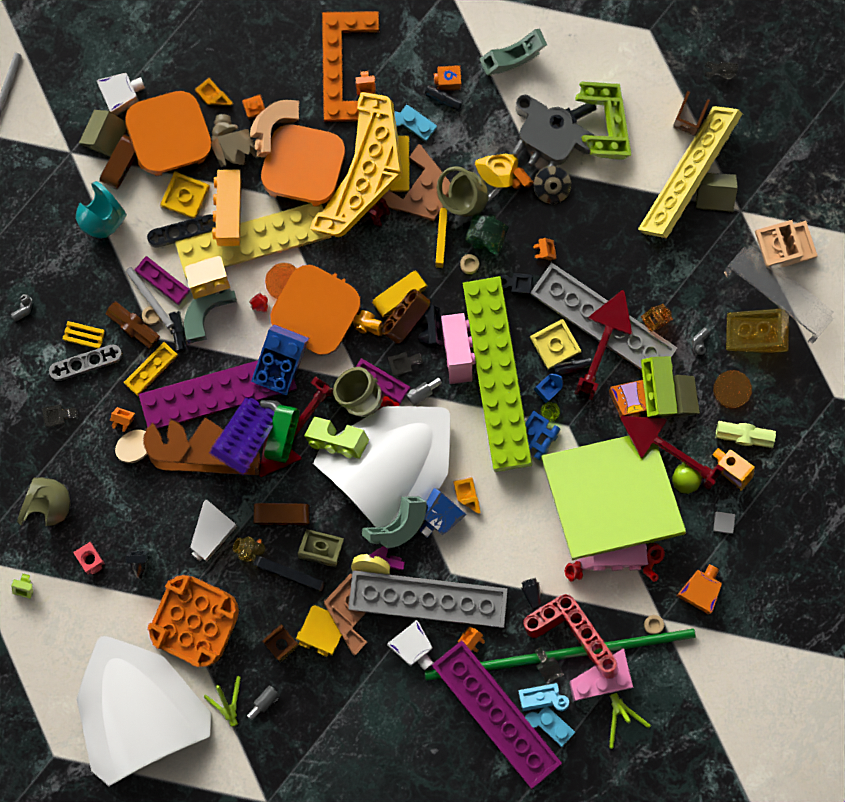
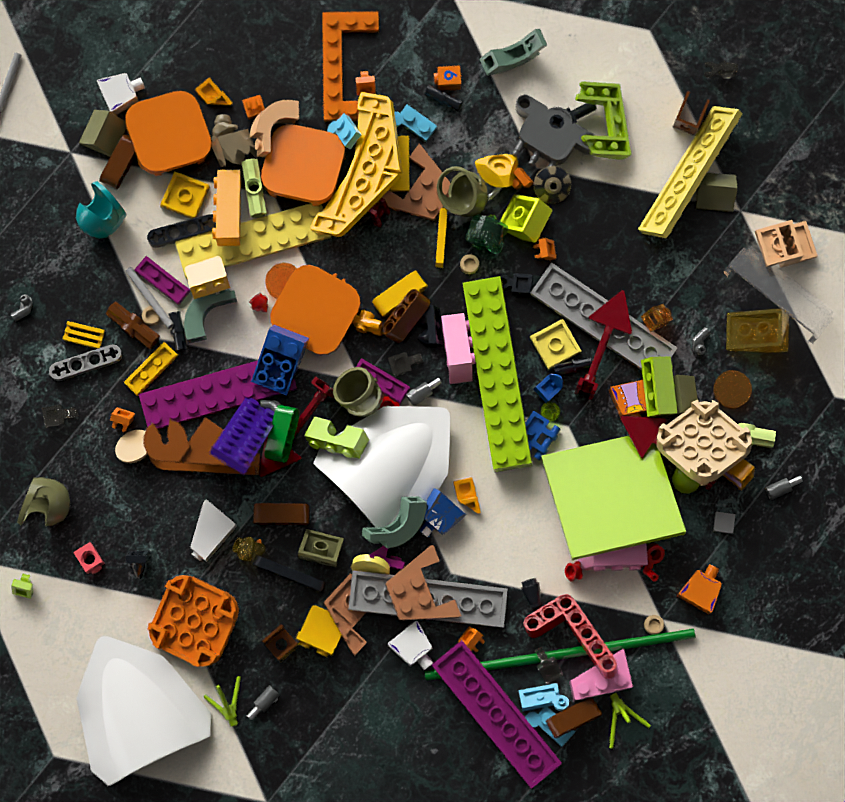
(252, 177): none -> yellowish green piece
(345, 130): none -> medium azure hinge
(411, 594): none -> nougat wing
(526, 217): none -> neon yellow slope
(573, 717): none -> reddish brown beam
(704, 442): none -> tan plate
(781, 487): none -> dark grey piece

